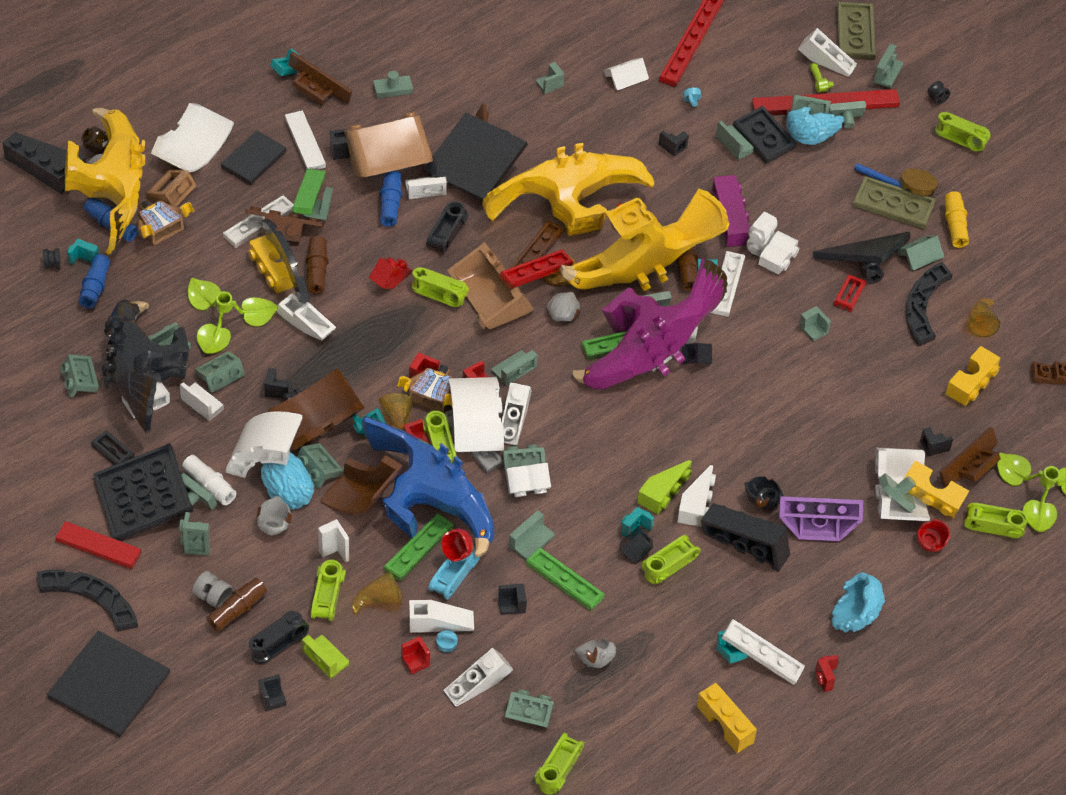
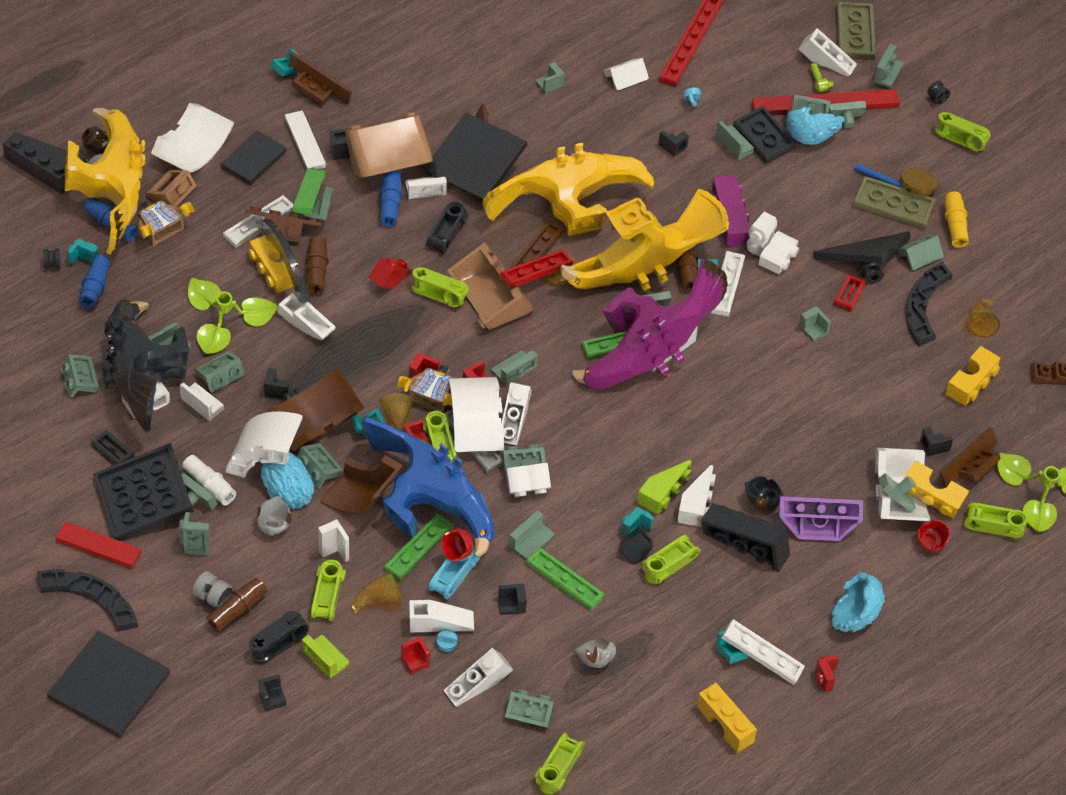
(393, 86): sand green tile -> none
(563, 307): light grey hair -> none
(697, 353): black panel -> none

